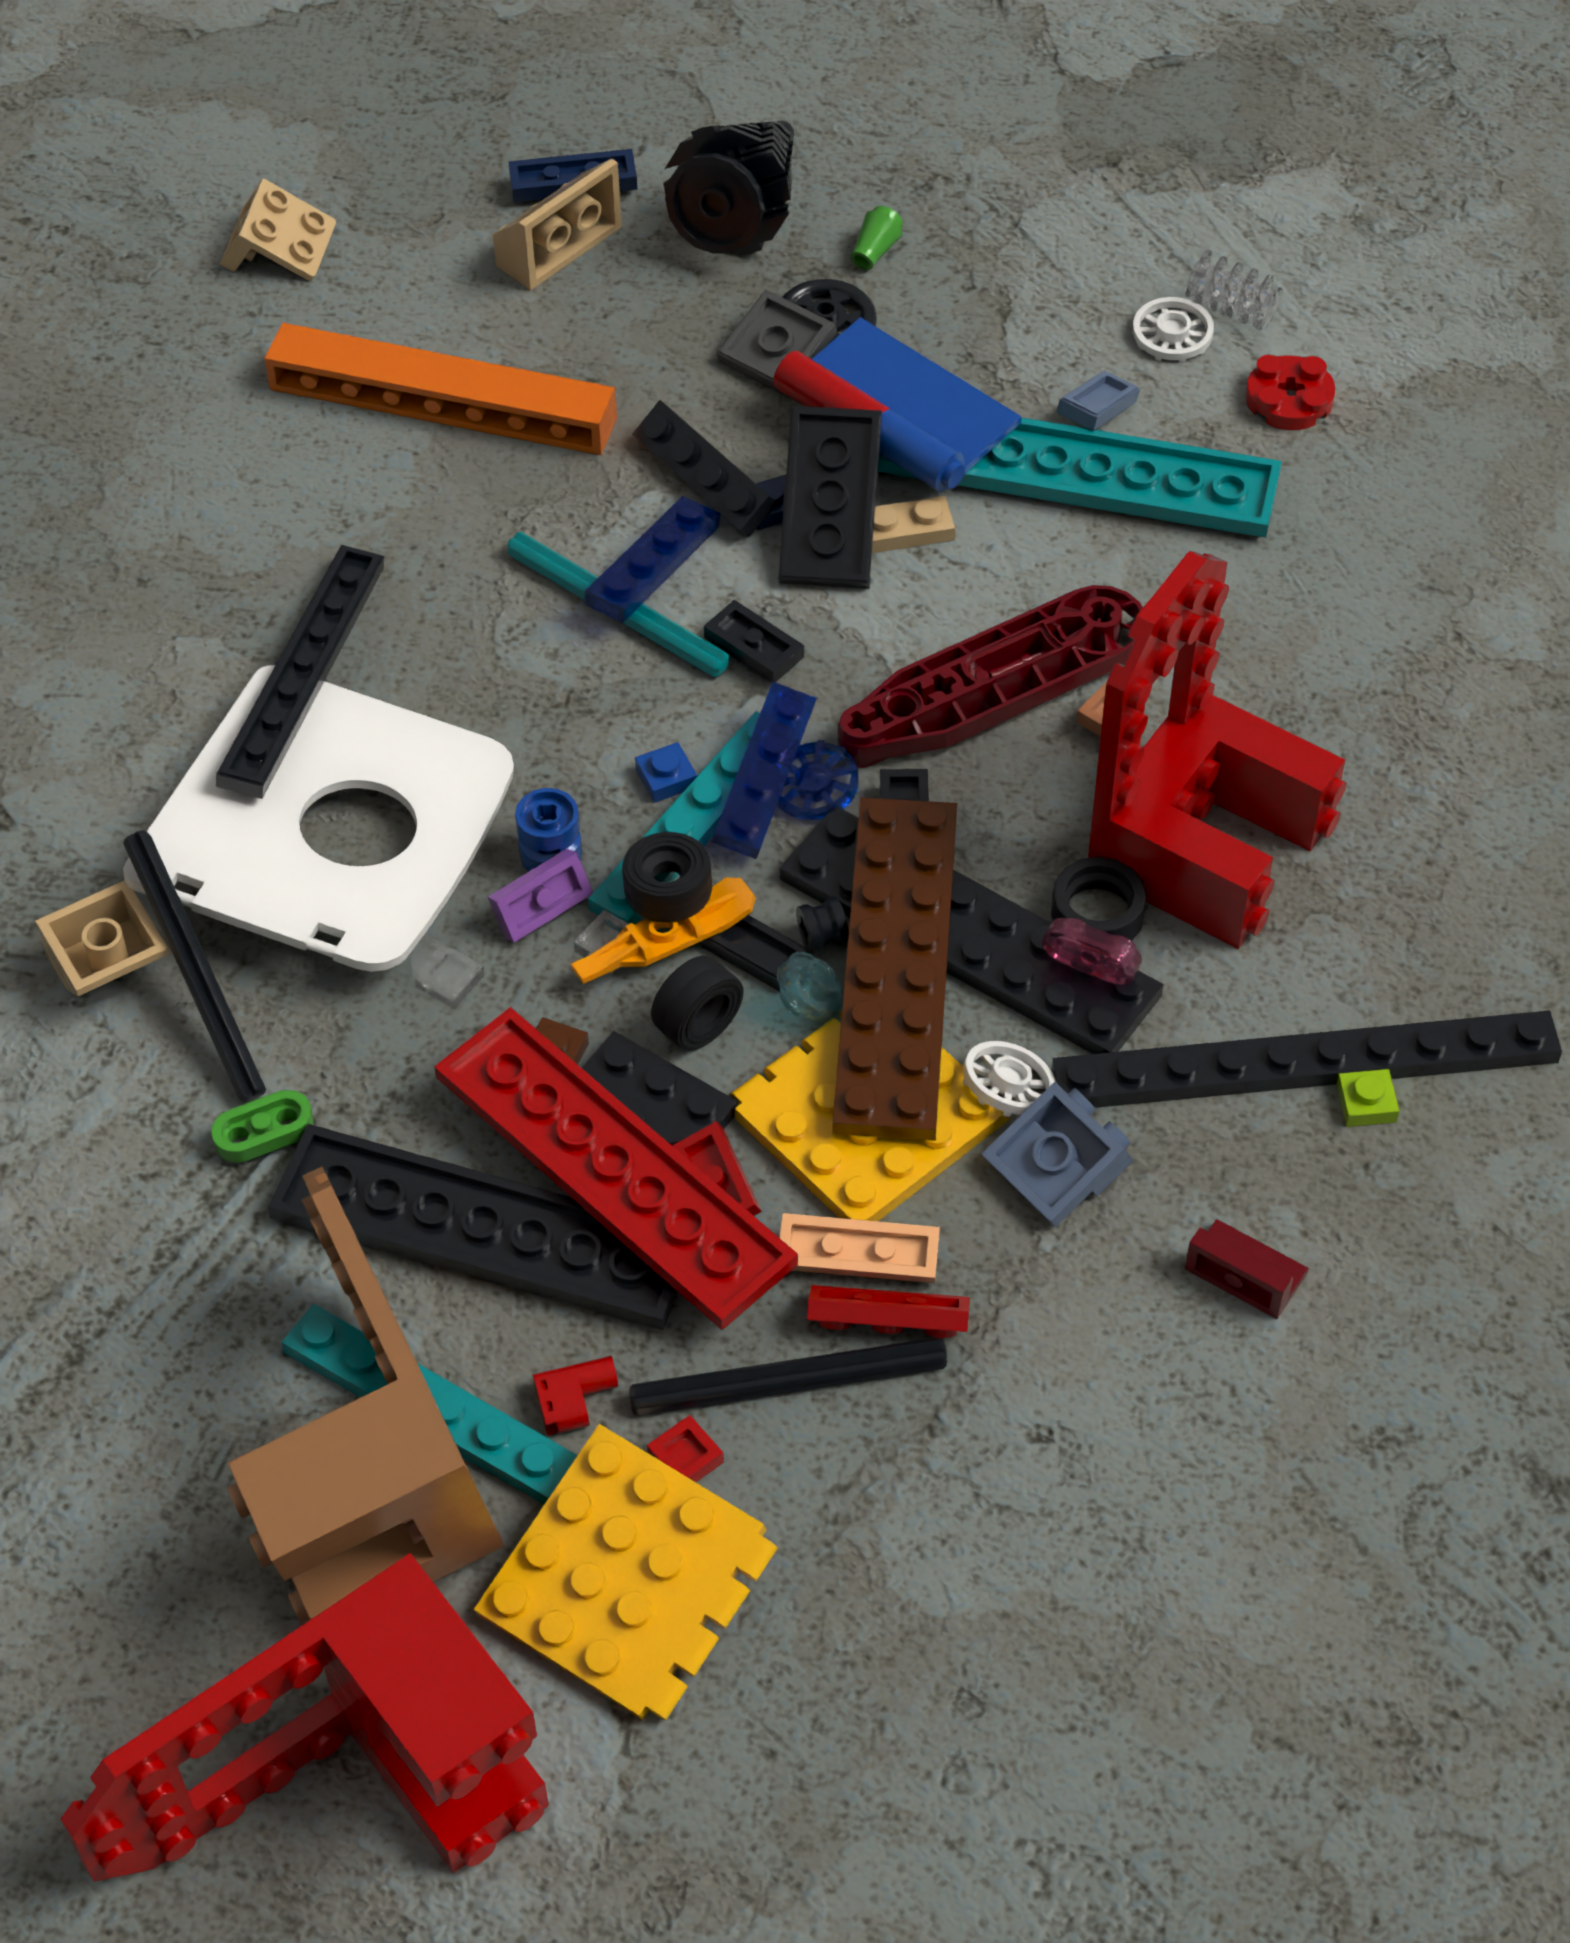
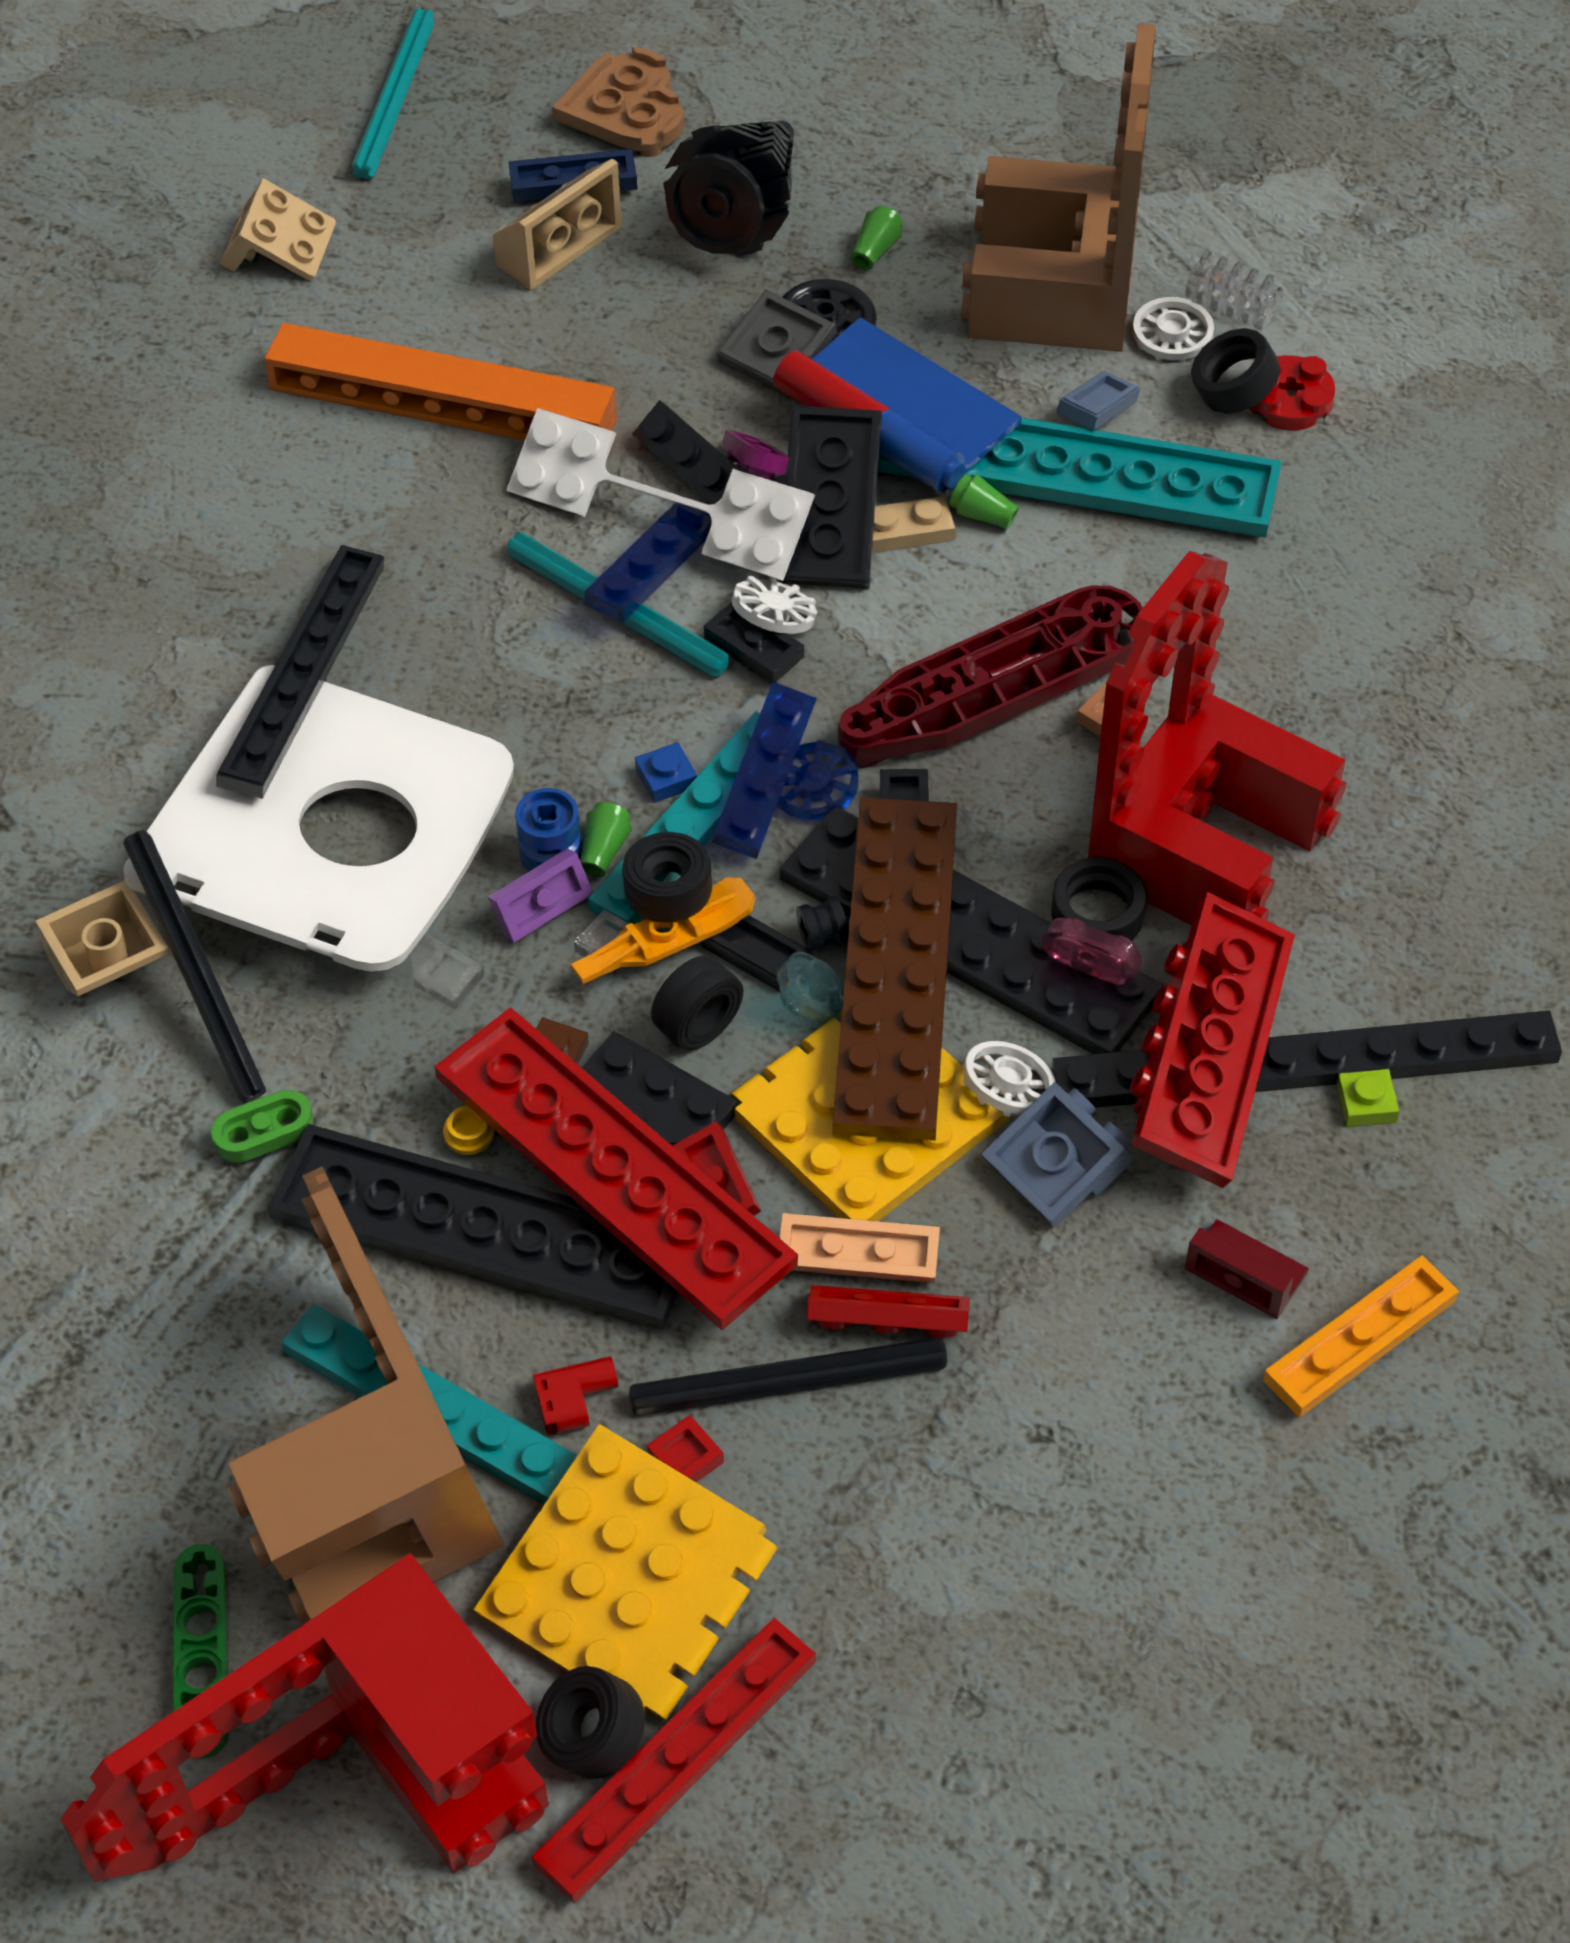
(204, 1649): none -> green beam
(393, 94): none -> teal axle
(467, 1132): none -> yellow plate
(603, 836): none -> bright green cone
(615, 1735): none -> black tyre
(625, 102): none -> medium nougat plate
(673, 1760): none -> red plate
(751, 524): none -> white hinge
(754, 455): none -> magenta plate
(774, 605): none -> white wheel
(982, 502): none -> bright green cone
(1062, 235): none -> medium nougat bracket
(1209, 1039): none -> red plate
(1247, 388): none -> black tyre
(1360, 1336): none -> light orange plate

